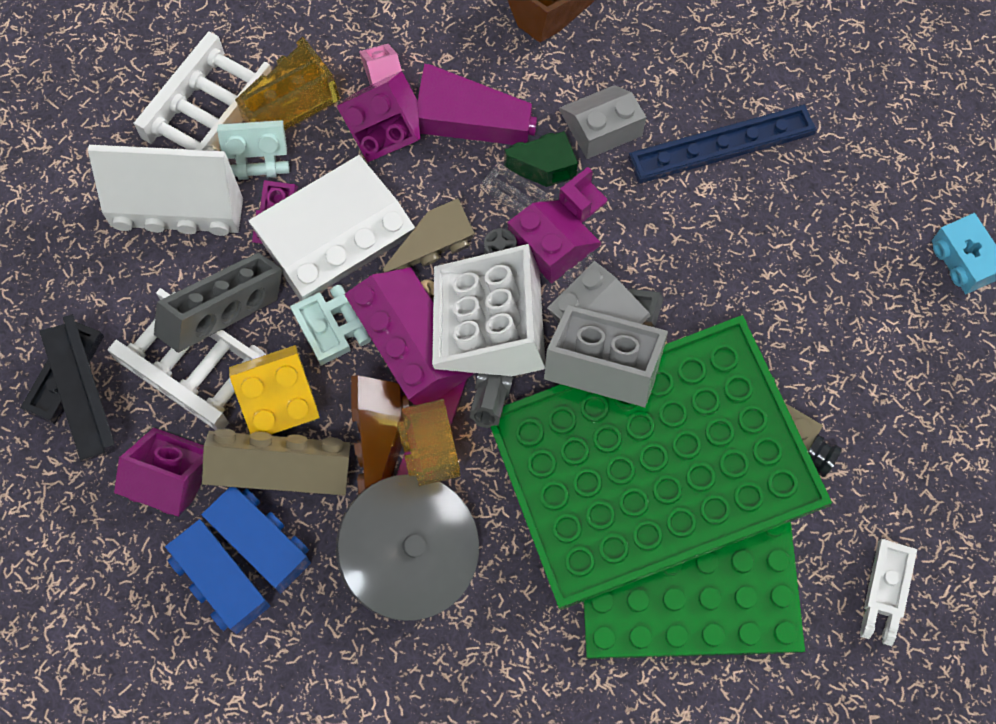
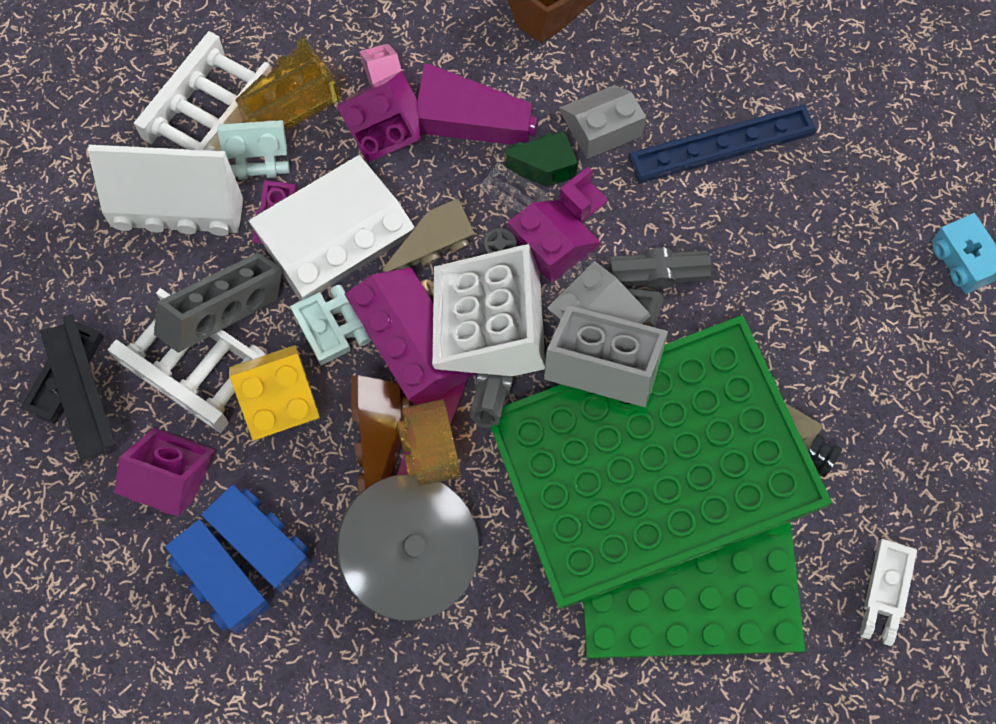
(275, 462): dark tan brick -> none
(661, 268): none -> dark grey piece

